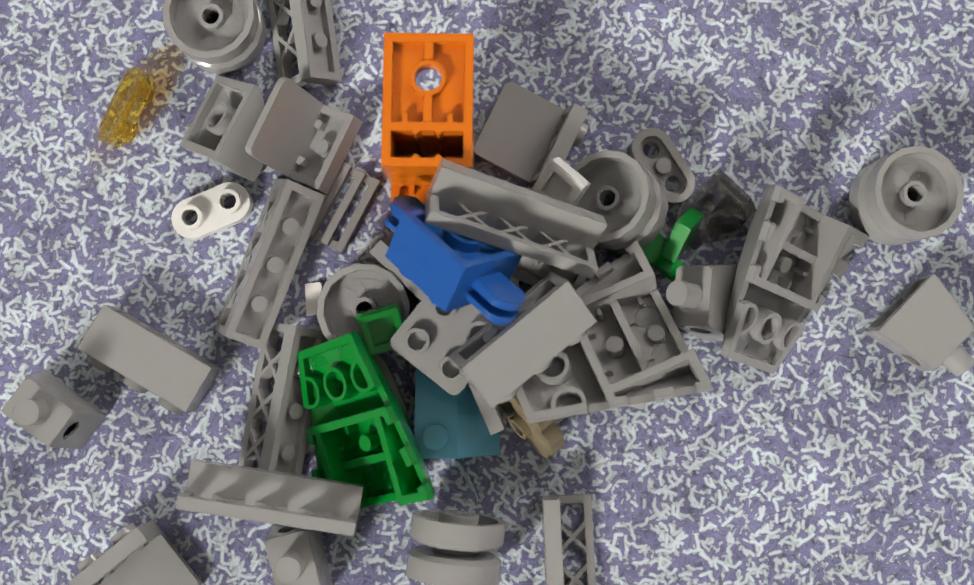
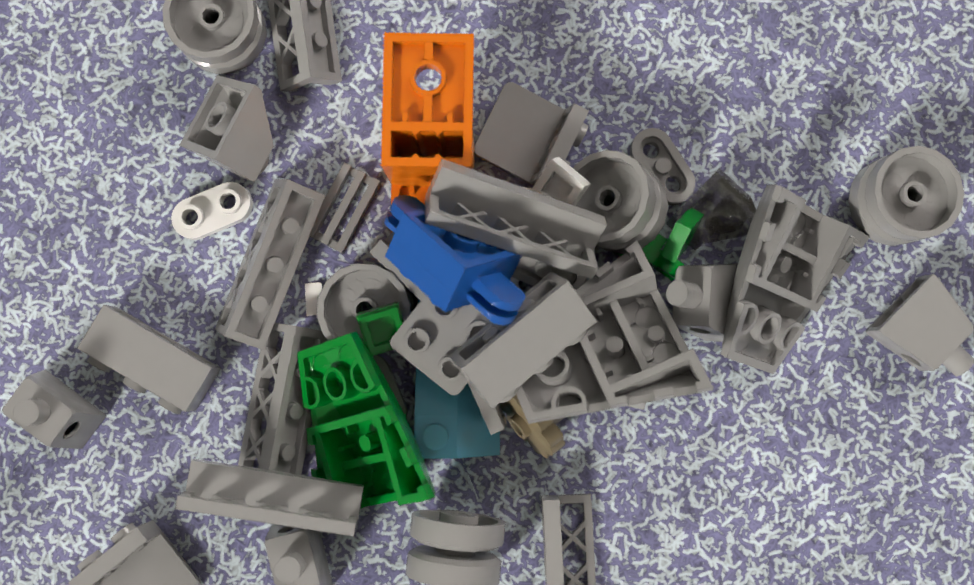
(125, 107): clear yellow plate -> none
(302, 136): light grey bracket -> none

